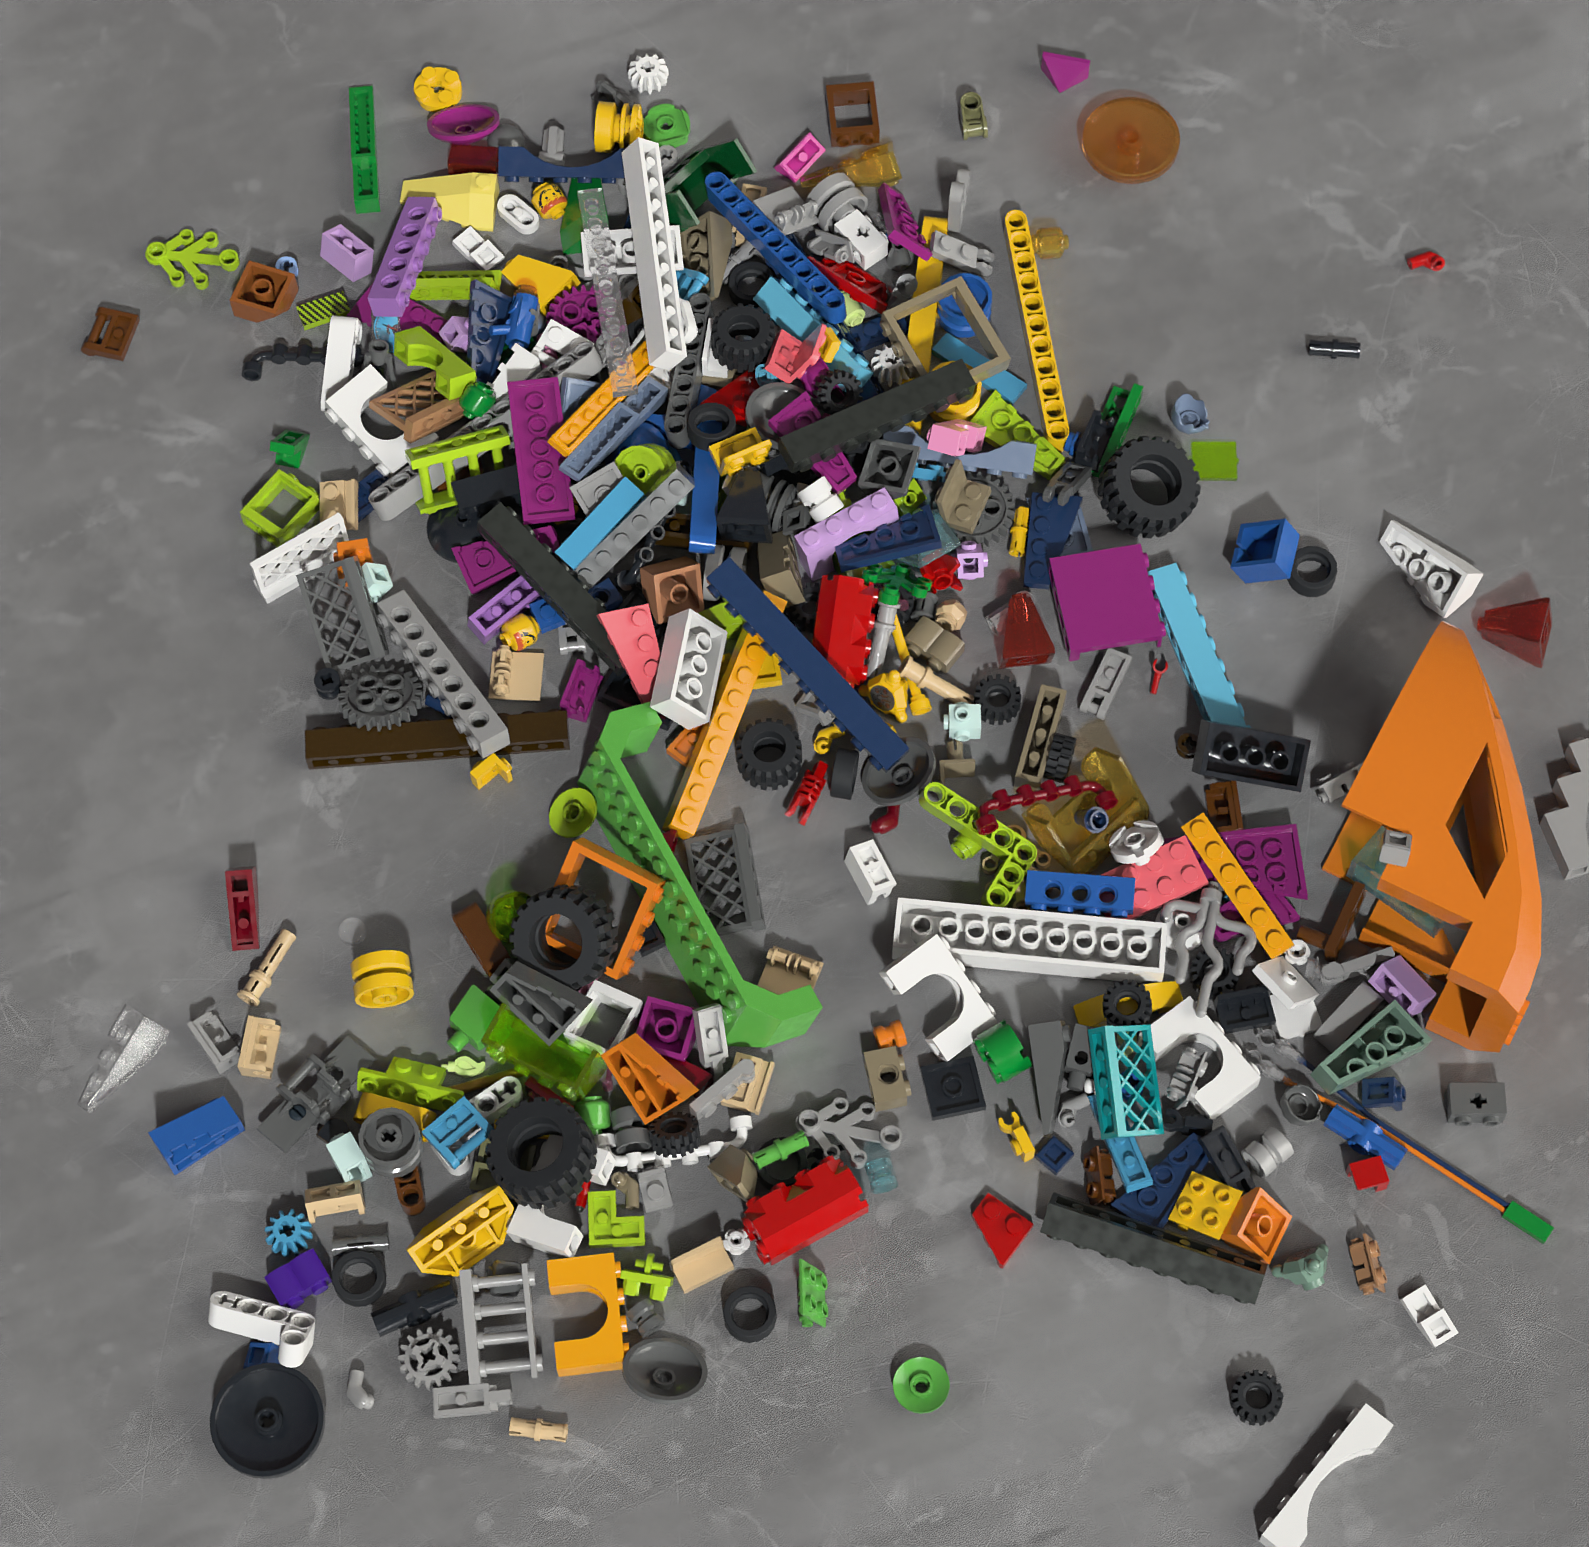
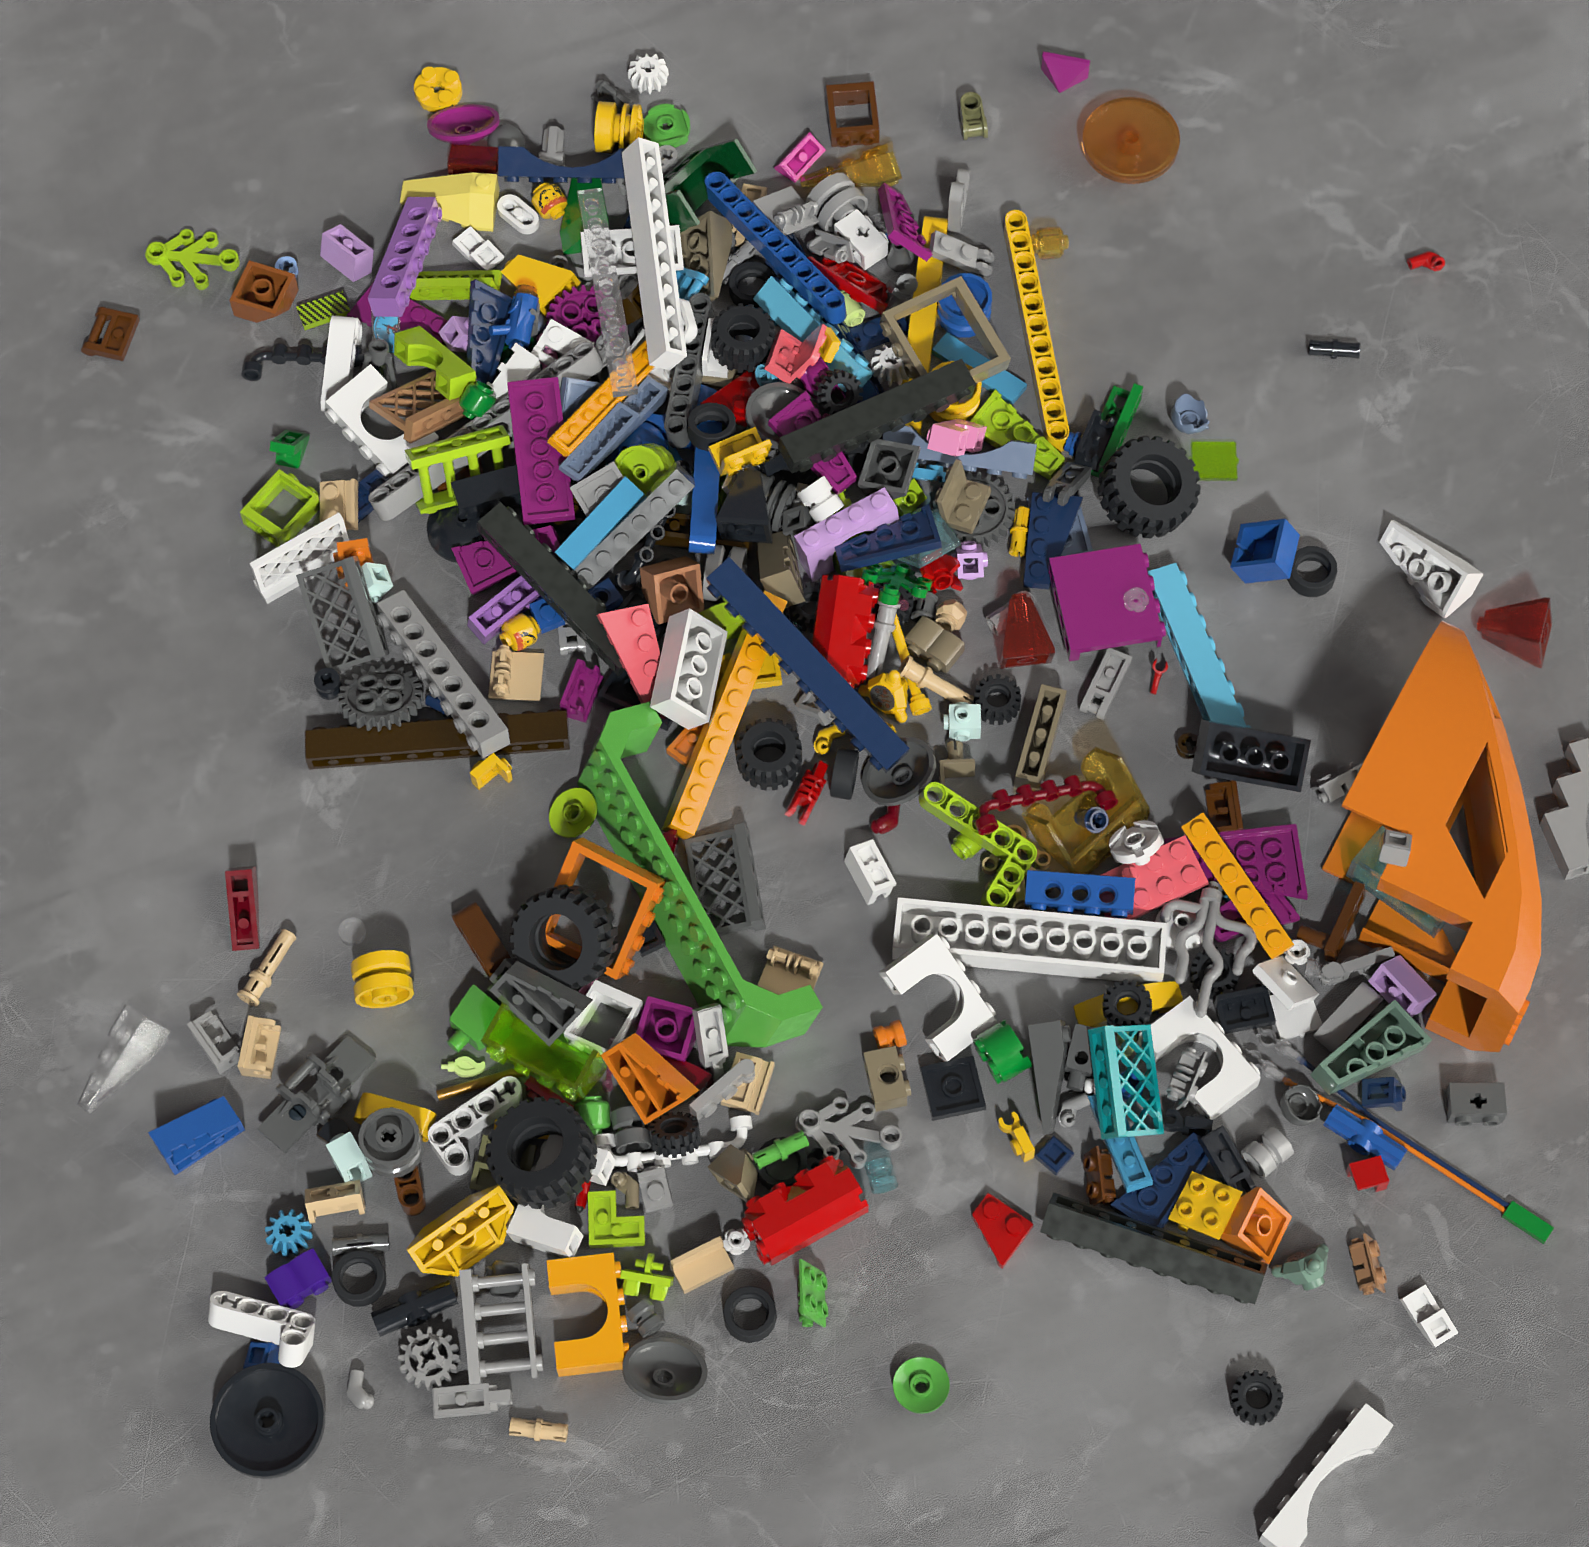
(364, 150): green slope -> none
(410, 1083): lime bracket -> none
(452, 1126): dark azure plate -> none
(502, 911): clear neon green cylinder -> none
(1060, 757): black tyre -> none
(1140, 595): none -> clear plate

